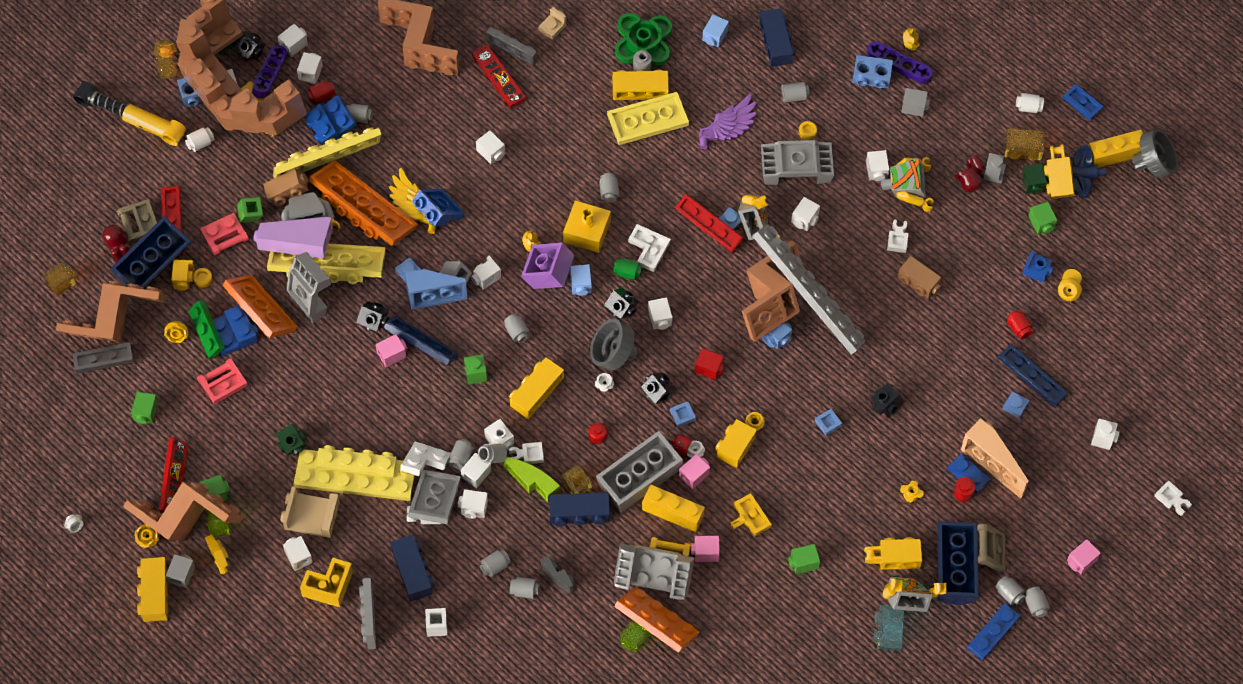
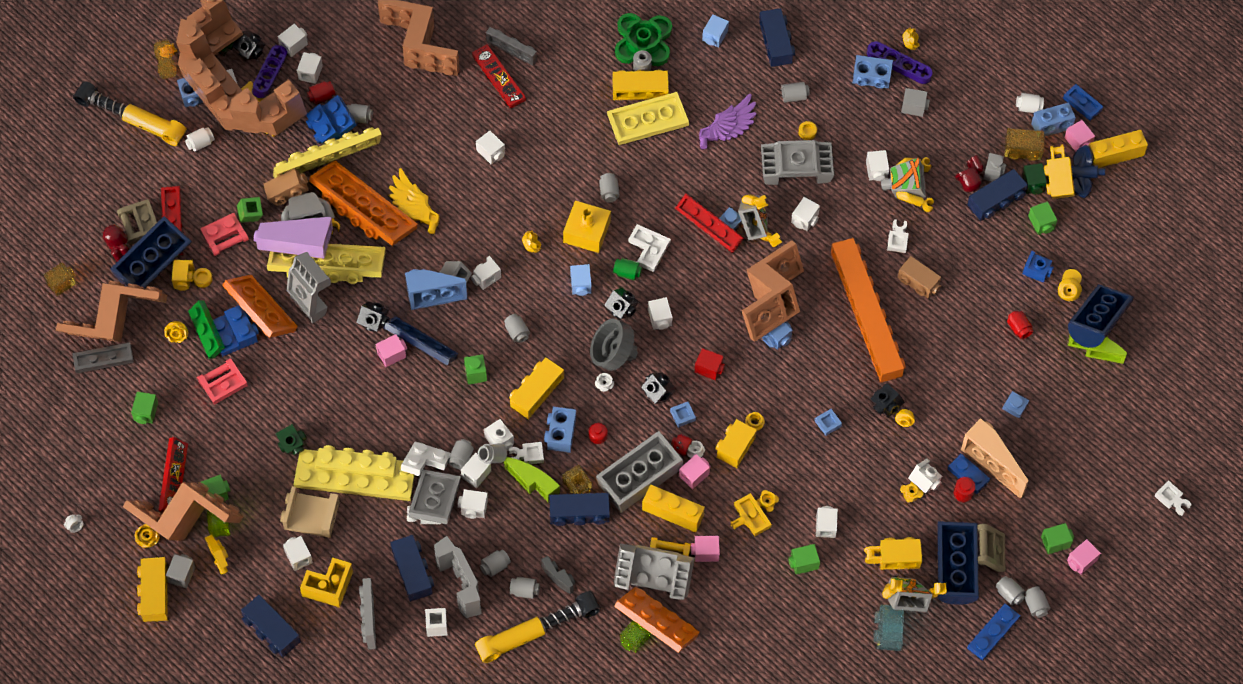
(270, 626): none -> dark blue brick
(406, 266): medium blue plate -> none
(437, 206): blue plate -> none
(448, 556): none -> light grey plate
(493, 646): none -> piece
(547, 265): medium lavender brick -> none
(553, 23): tan bracket -> none
(563, 429): none -> medium blue brick
(767, 495): none -> yellow plate
(805, 284): light grey plate -> none
(826, 522): none -> white brick
(867, 310): none -> orange brick
(905, 418): none -> yellow plate
(925, 477): none -> white brick
(997, 195): none -> dark blue brick
(1033, 375): dark blue tile -> none
(1053, 119): none -> medium blue brick
(1057, 538): none -> bright green brick
(1079, 135): none -> bright pink brick
(1098, 316): none -> dark blue brick
(1105, 434): white brick -> none
(1107, 350): none -> lime slope
(1156, 154): dark grey piece -> none

